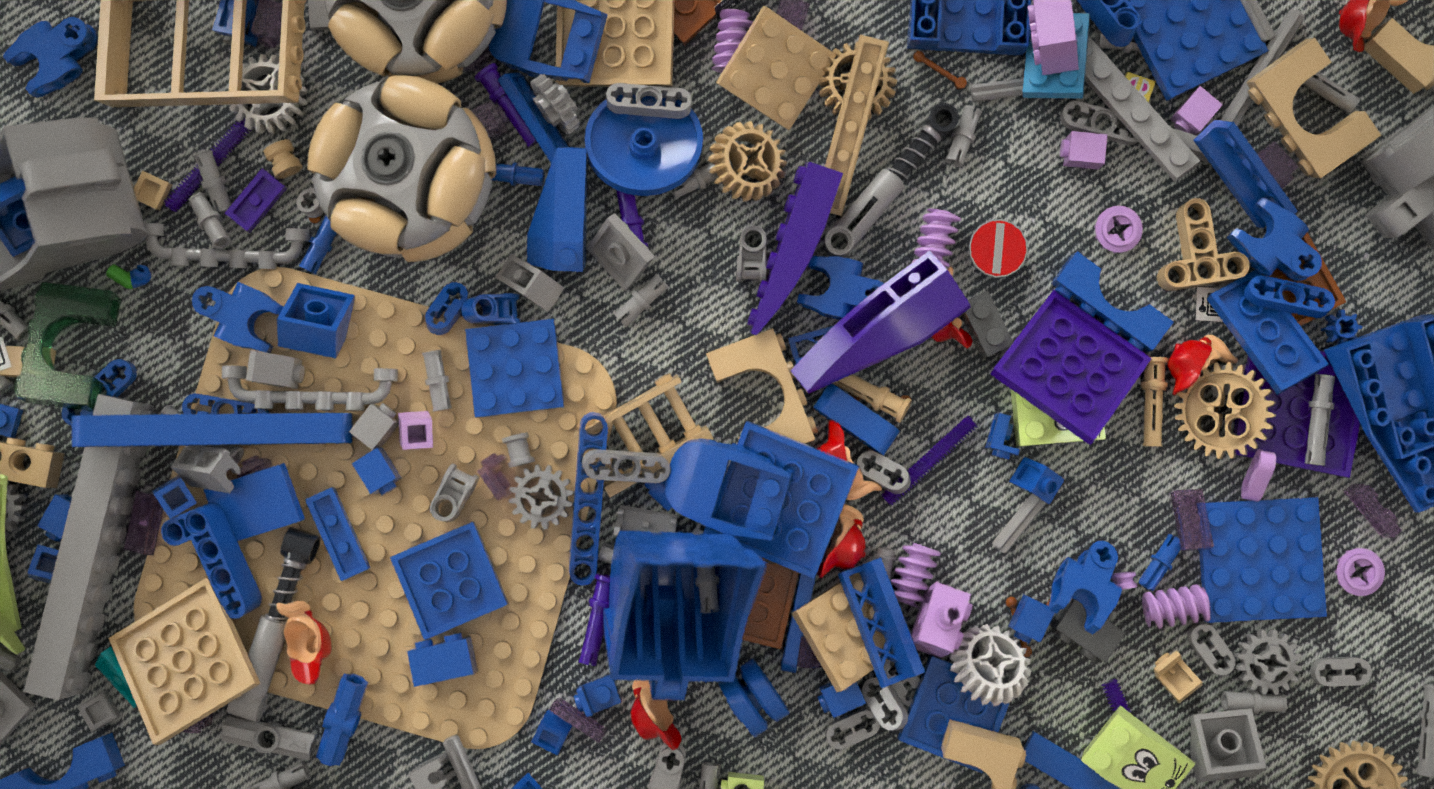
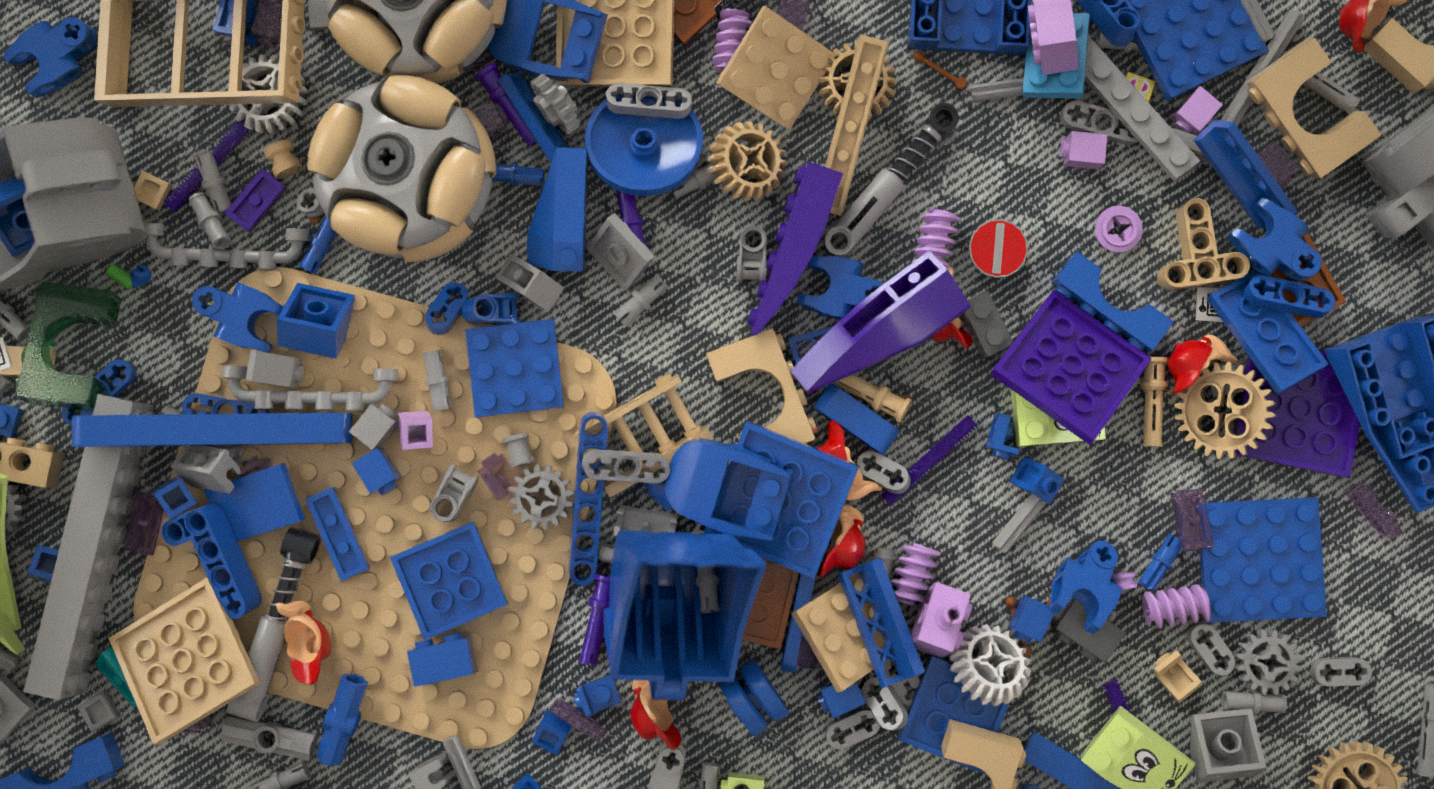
(55, 517): blue brick -> none
(963, 136): light grey pin -> none
(1258, 475): lavender beam -> none
(1319, 423): light grey pin -> none
(1333, 327): blue gear -> none
(1372, 575): lavender gear -> none

